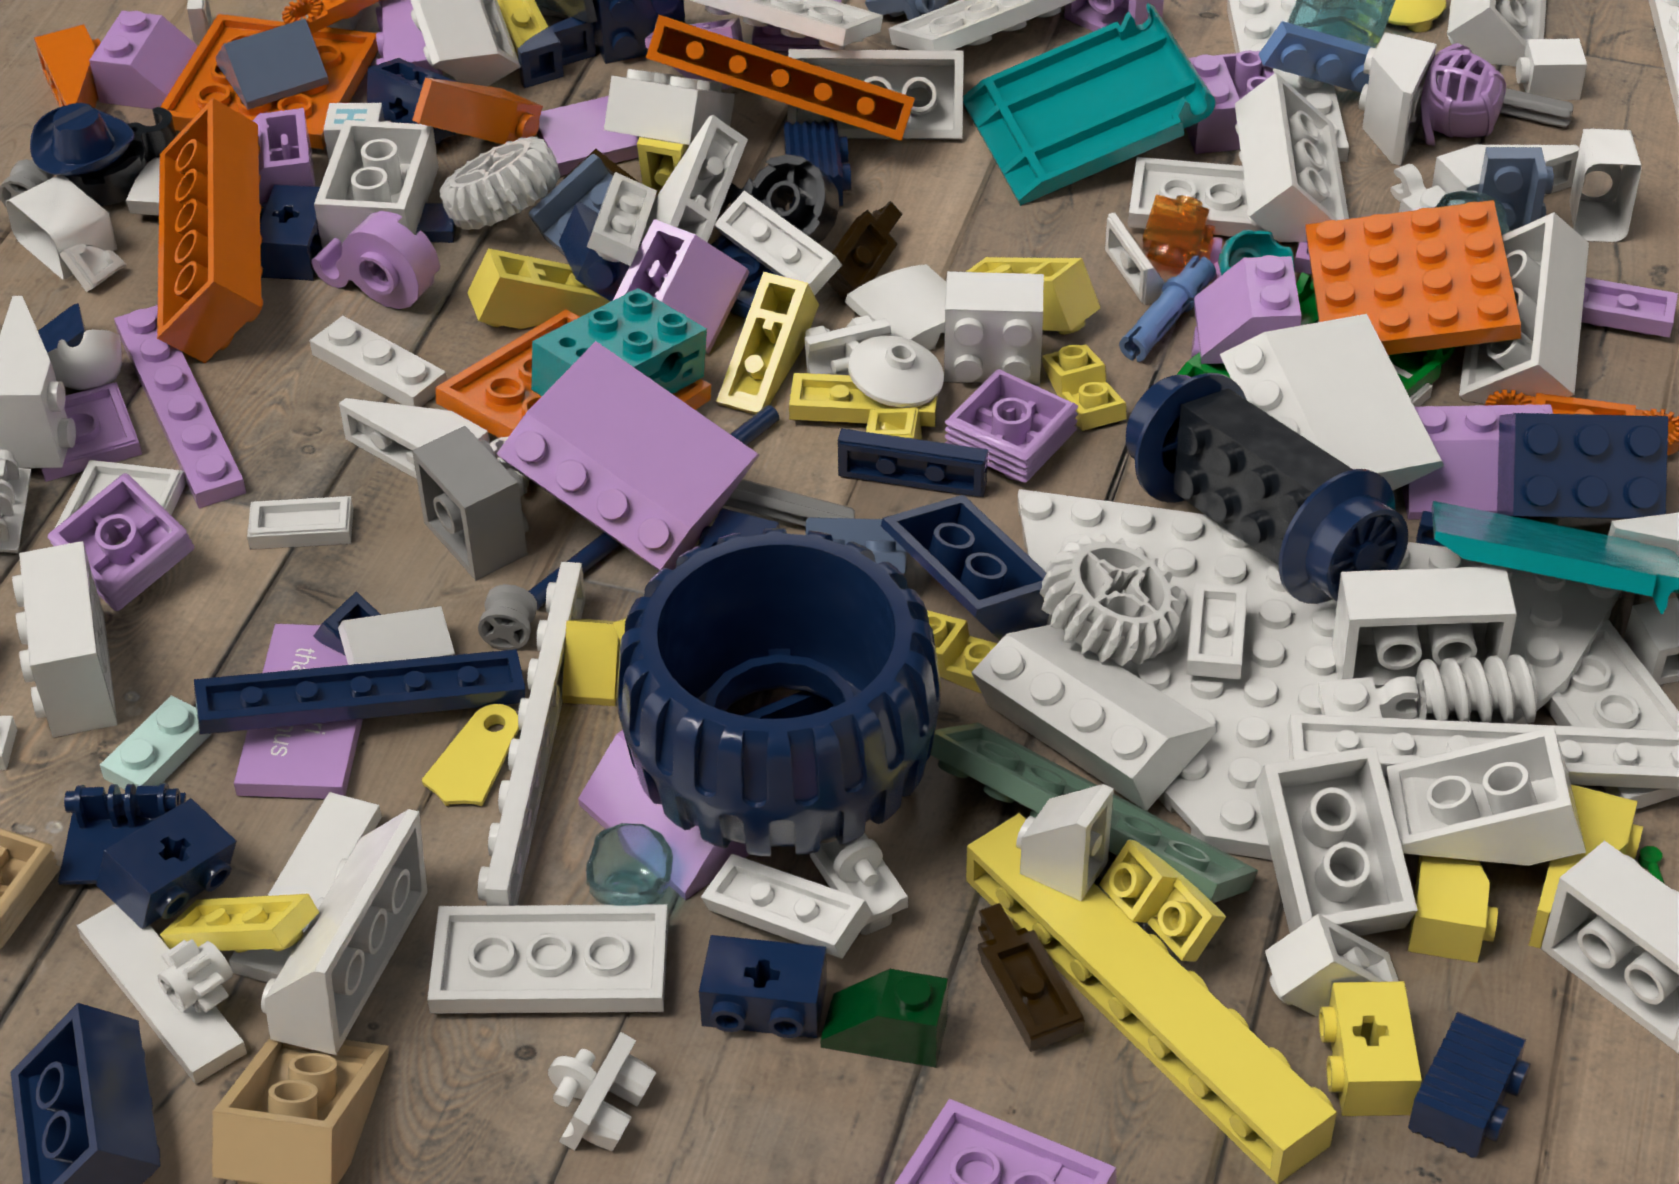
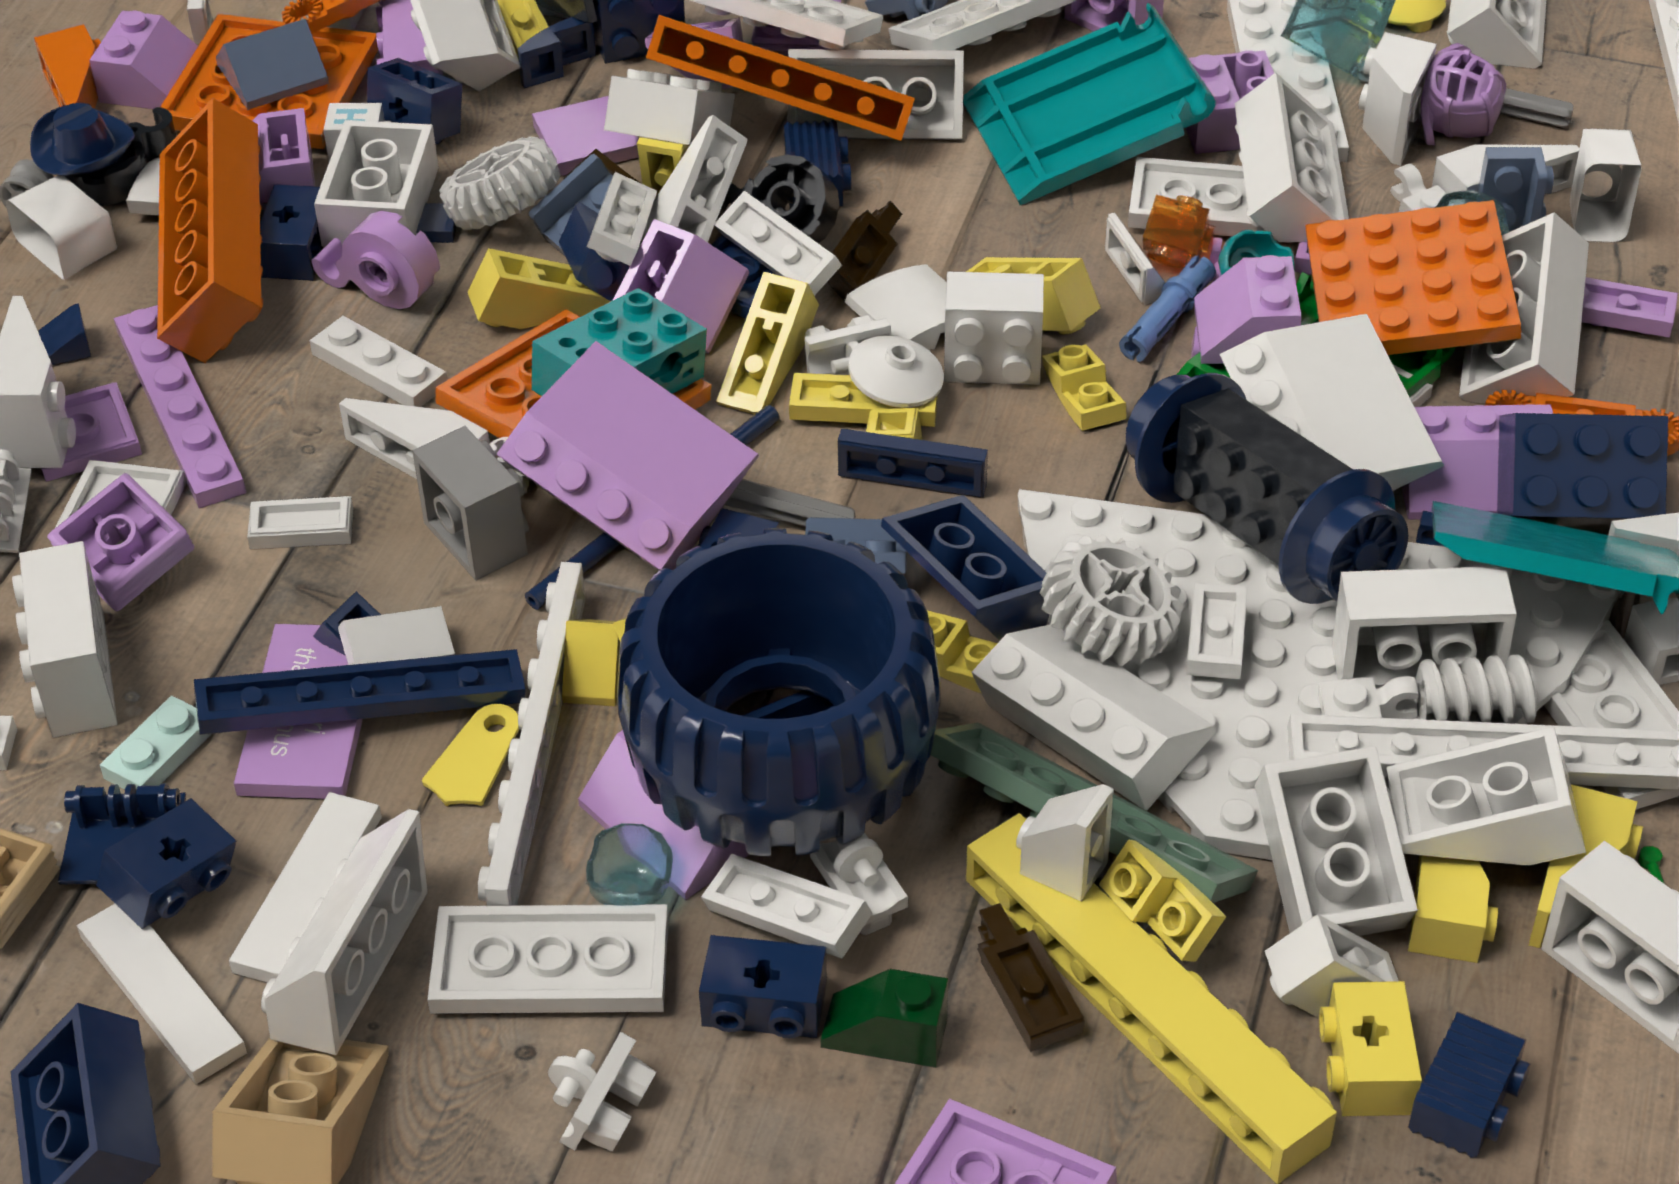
(89, 364): white hair -> none
(91, 264): white tile -> none
(195, 976): white gear -> none
(244, 922): light yellow plate -> none
(477, 111): orange slope -> none
(507, 617): light grey wheel -> none
(1014, 423): lavender brick -> none
(1316, 56): medium blue plate -> none
(1552, 68): white brick -> none

